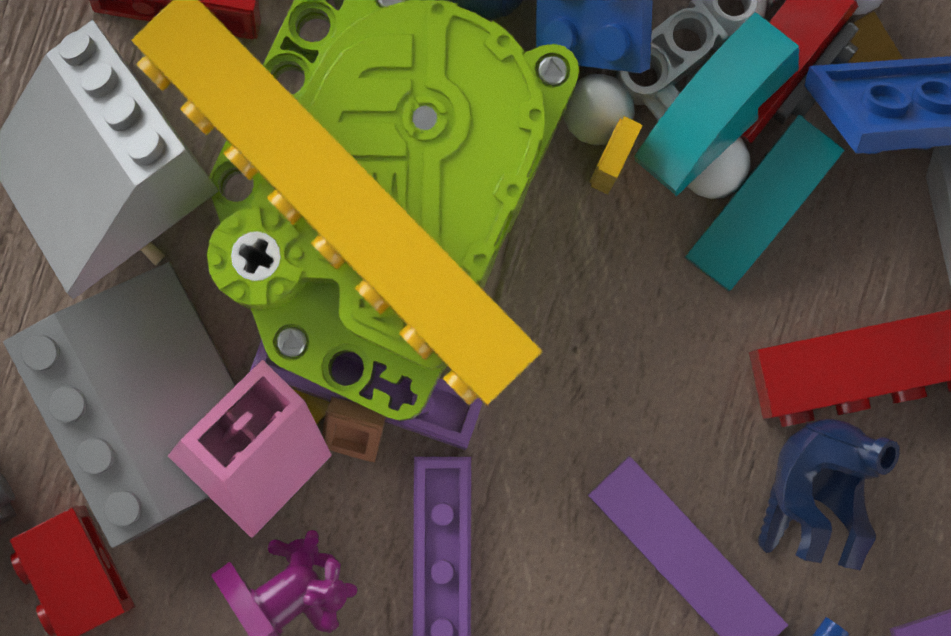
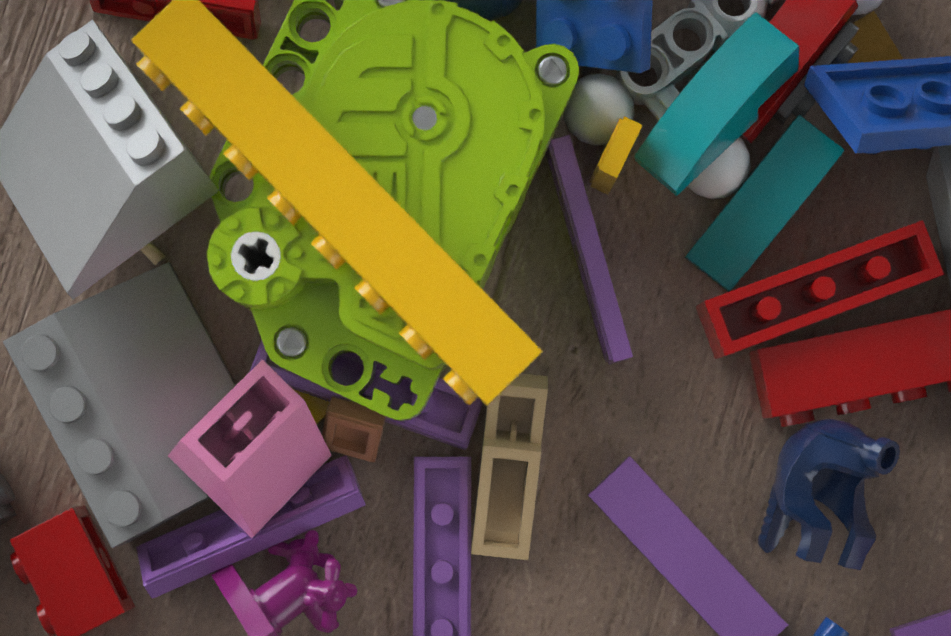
(219, 541): none -> medium lavender tile
(510, 469): none -> tan slope
(588, 250): none -> medium lavender tile
(819, 289): none -> red brick

